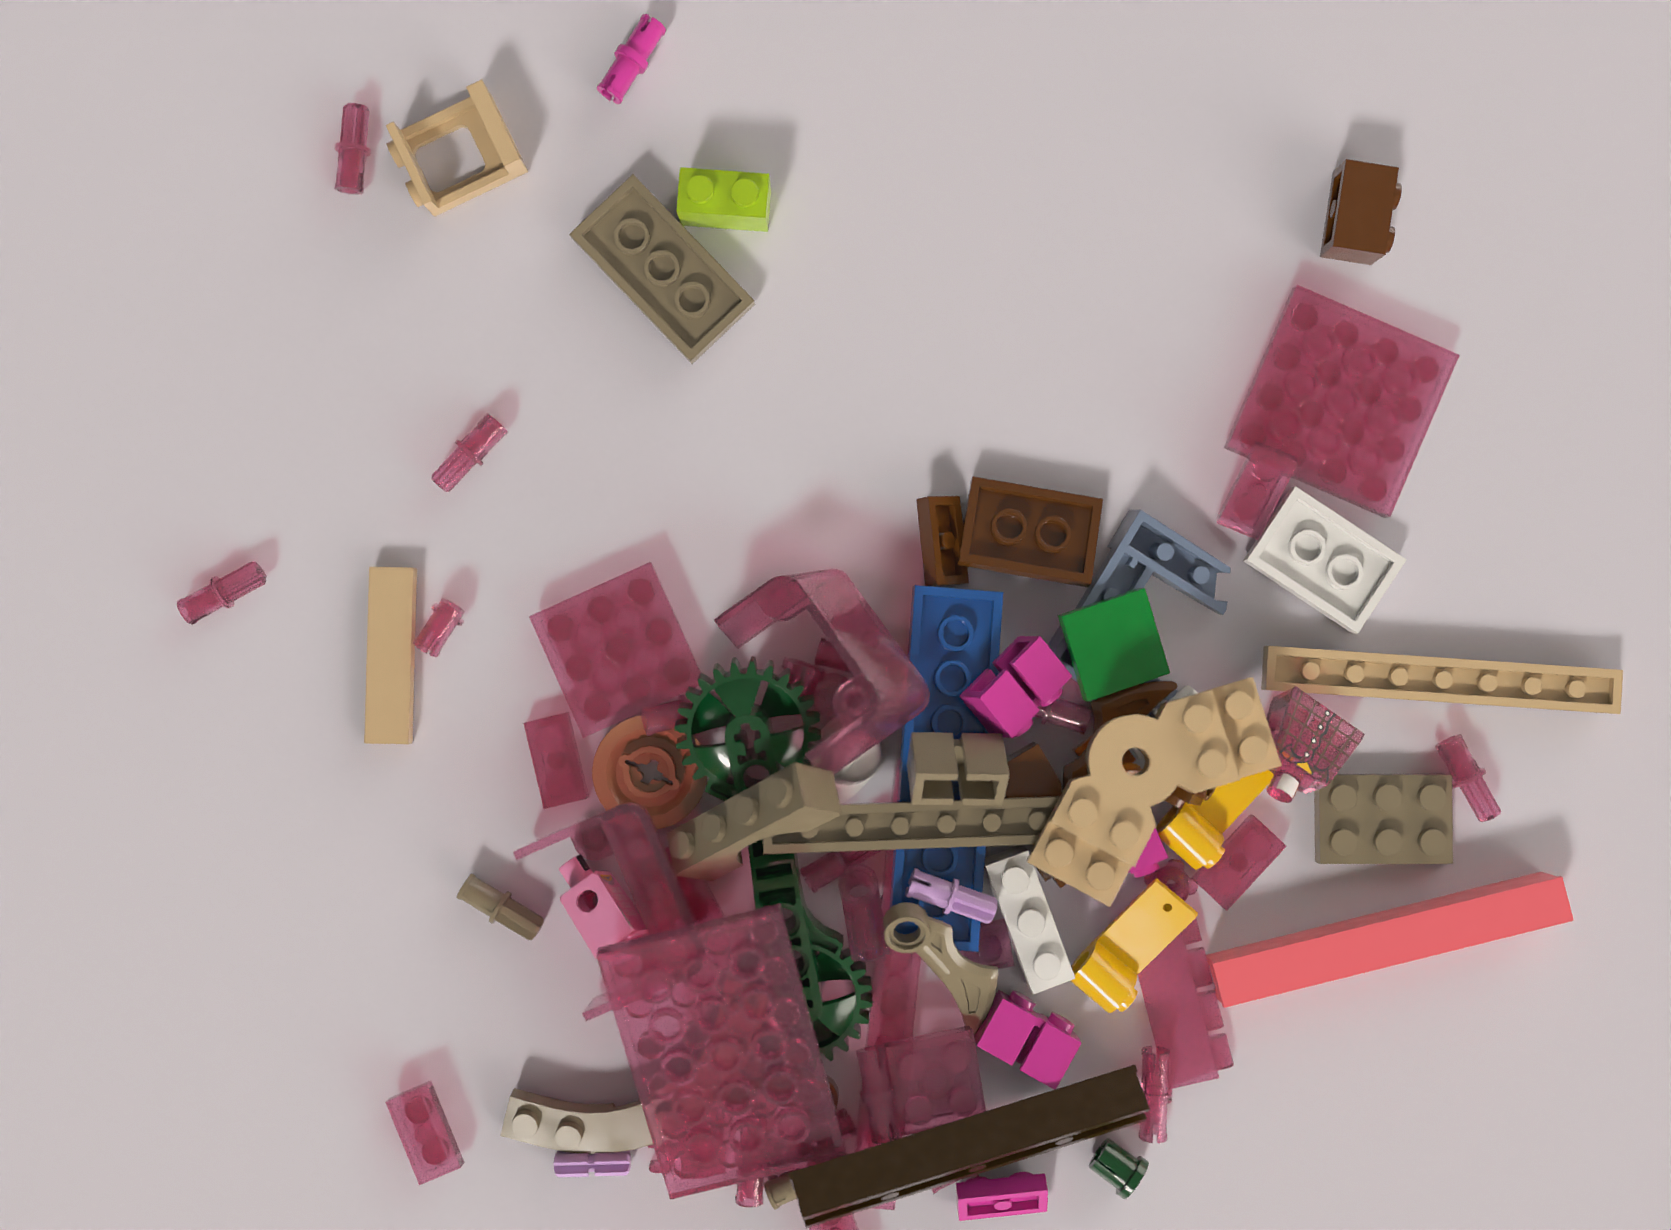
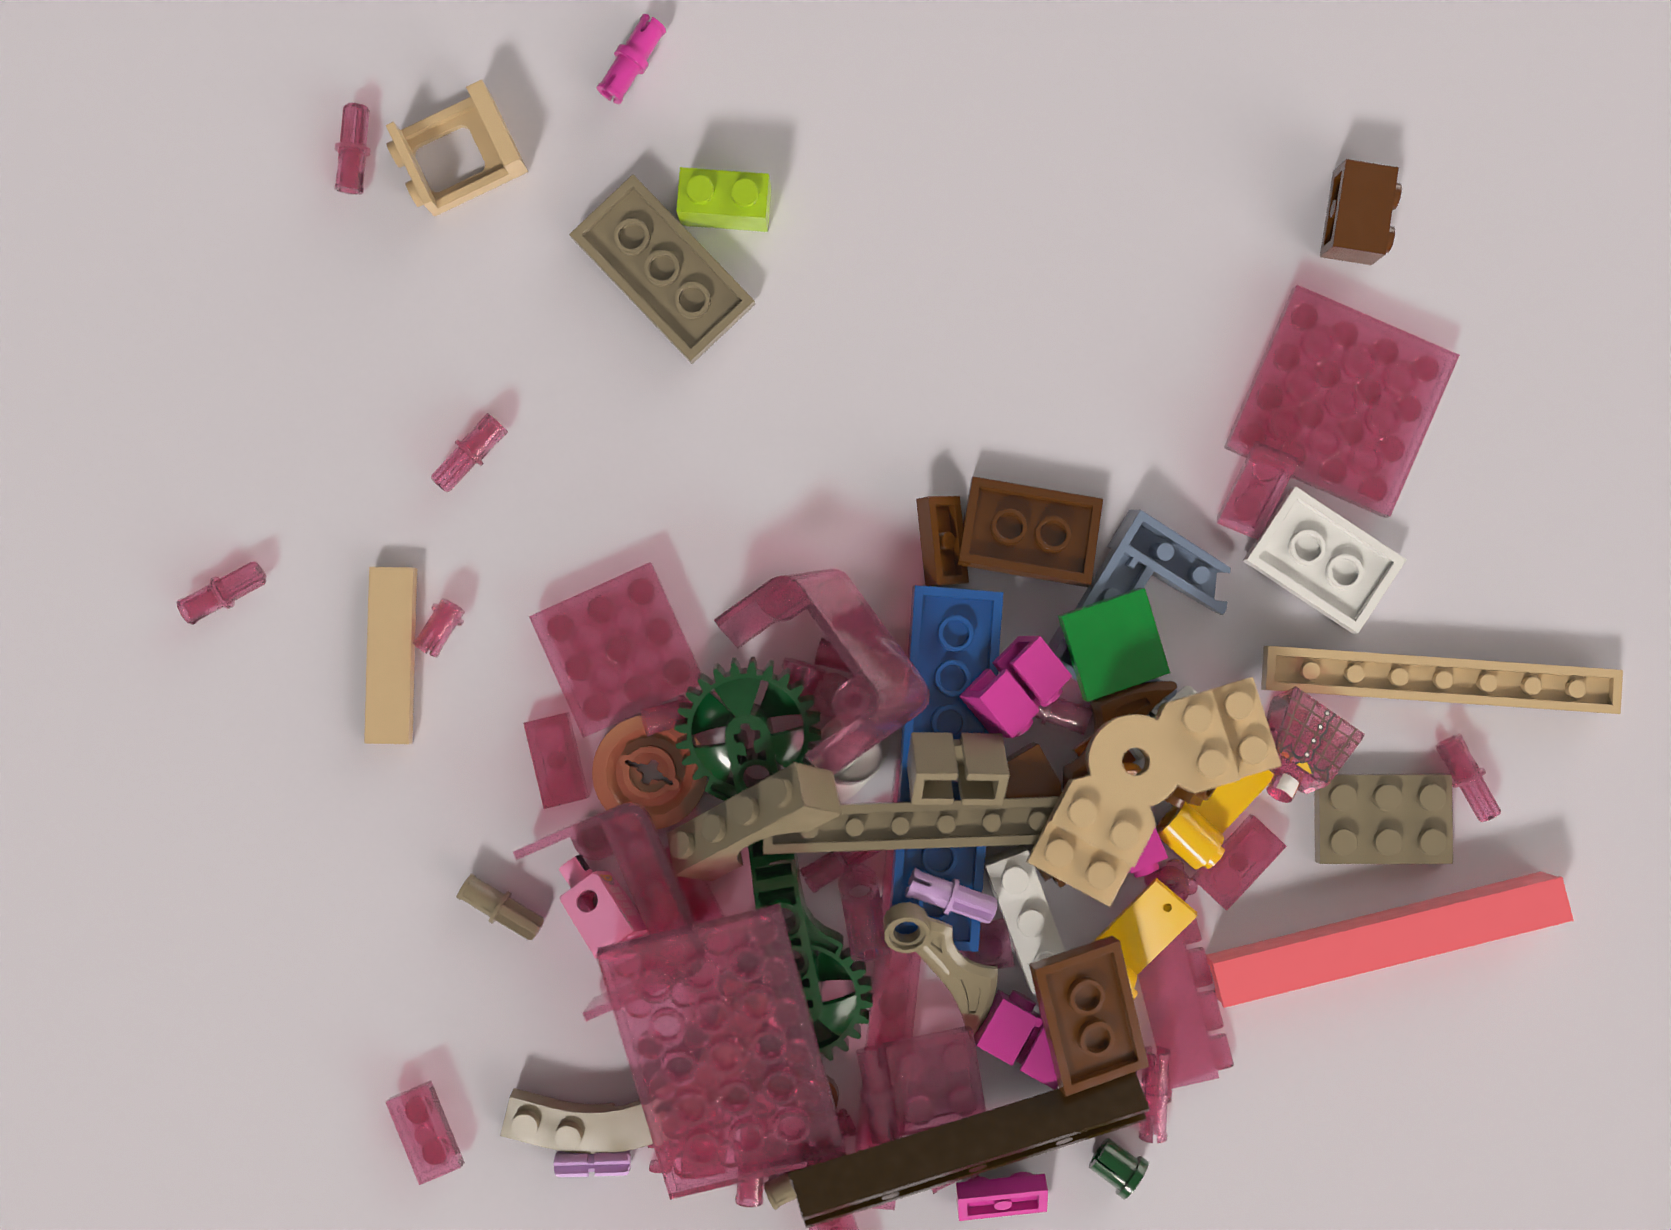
(1089, 1015): none -> reddish brown plate

